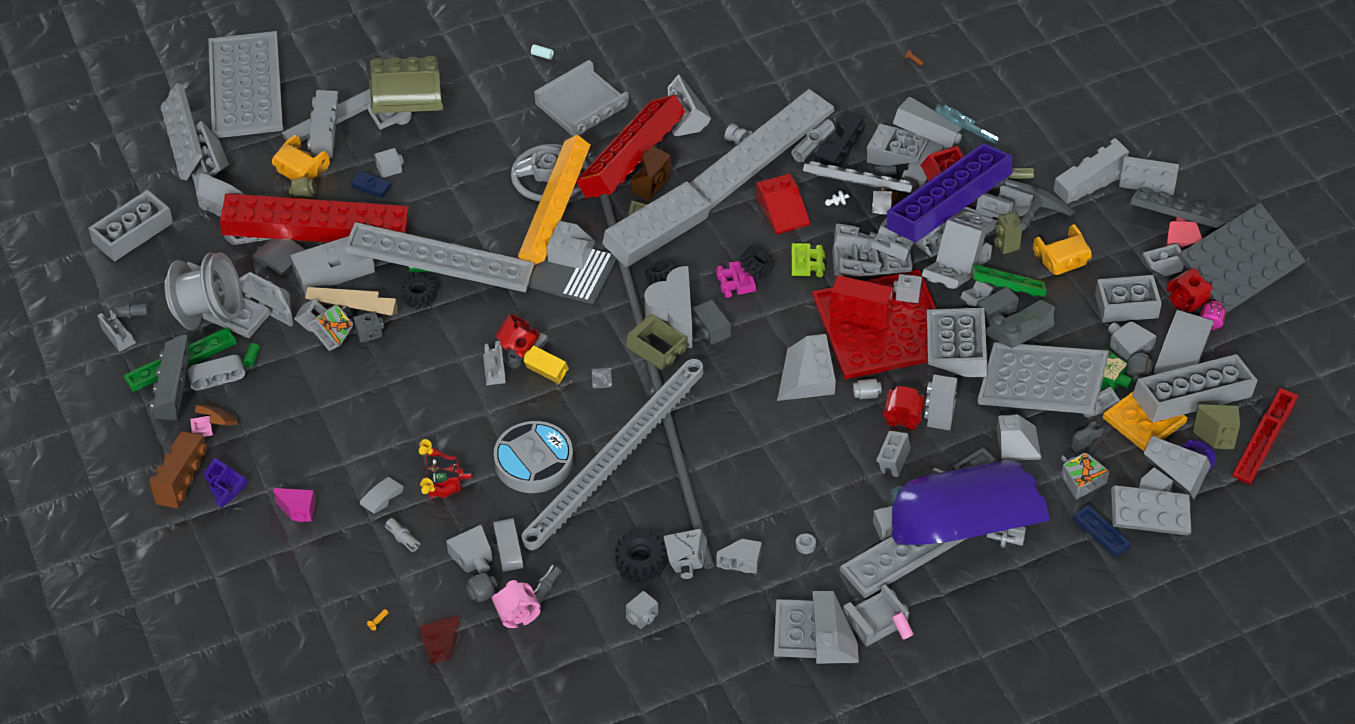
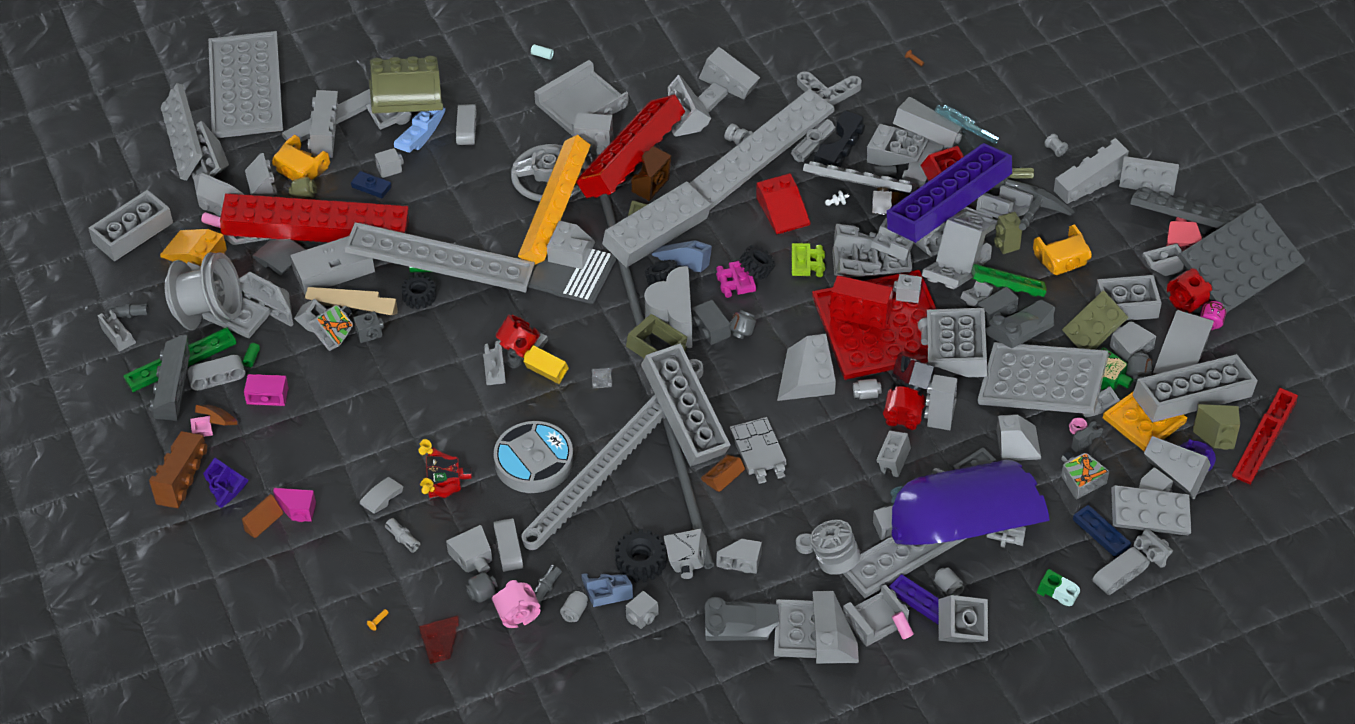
(194, 245): none -> light orange slope
(211, 219): none -> bright pink piece
(260, 178): none -> light grey slope
(262, 516): none -> dark orange slope
(266, 390): none -> dark pink brick
(422, 128): none -> light blue slope
(466, 124): none -> light grey beam
(574, 606): none -> light grey brick
(594, 129): none -> light grey slope
(607, 589): none -> sand blue slope
(685, 404): none -> light grey brick
(691, 254): none -> sand blue slope
(712, 96): none -> light grey plate
(723, 472): none -> dark orange slope
(729, 73): none -> light grey wedge
(739, 620): none -> dark grey slope
(742, 324): none -> dark grey head
(759, 448): none -> light grey tile
(835, 547): none -> light grey wheel
(849, 85): none -> light grey beam
(912, 372): none -> arch
(916, 597): none -> dark purple plate
(922, 326): none -> light grey bar
(949, 582): none -> light grey brick
(963, 619): none -> light grey slope
(1056, 145): none -> light grey bush
(1058, 588): none -> leg
(1077, 424): none -> bright pink plate
(1095, 322): none -> olive plate
(1121, 571): none -> light grey beam
(1155, 548): none -> light grey hips

